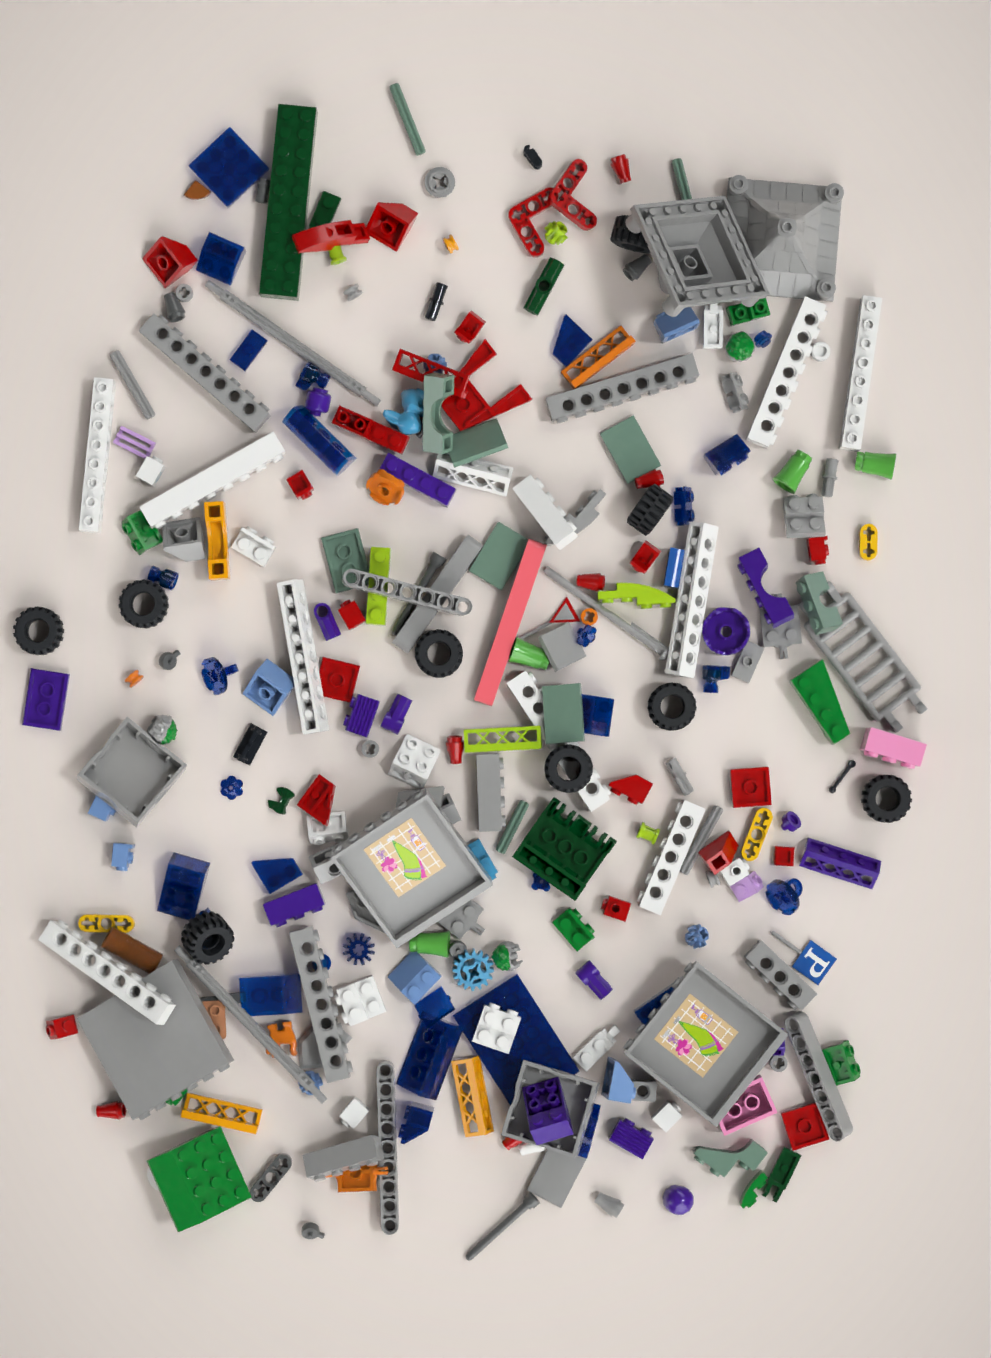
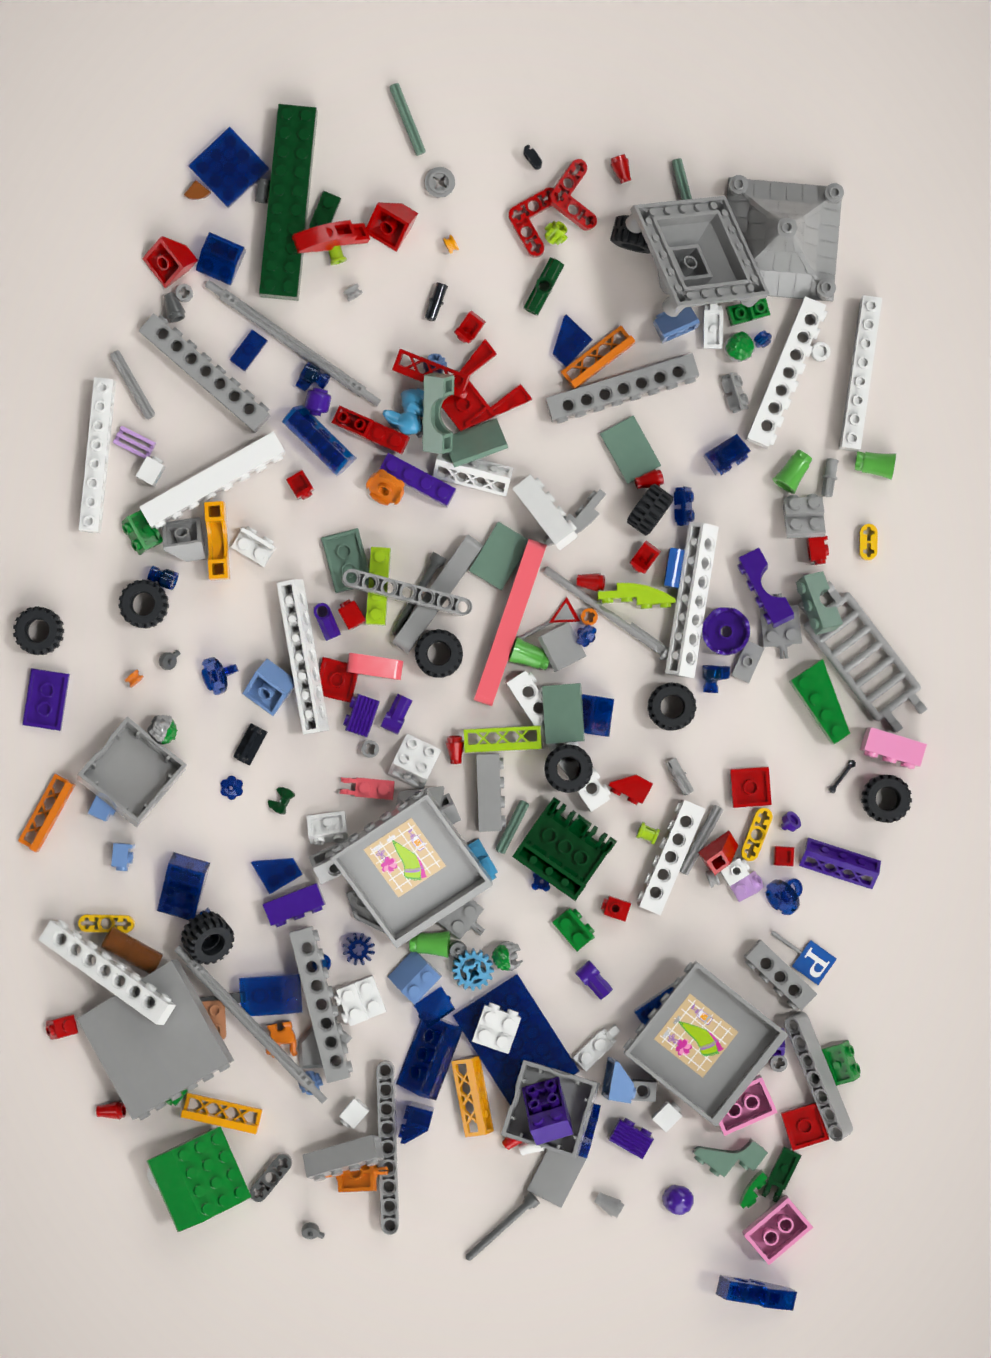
(51, 817): none -> orange fence
(318, 800): red wing -> none
(370, 788): none -> coral hinge
(374, 666): none -> coral beam
(635, 268): dark grey cone -> none
(696, 936): medium blue gear -> none
(756, 1293): none -> clear blue brick
(777, 1229): none -> bright pink brick

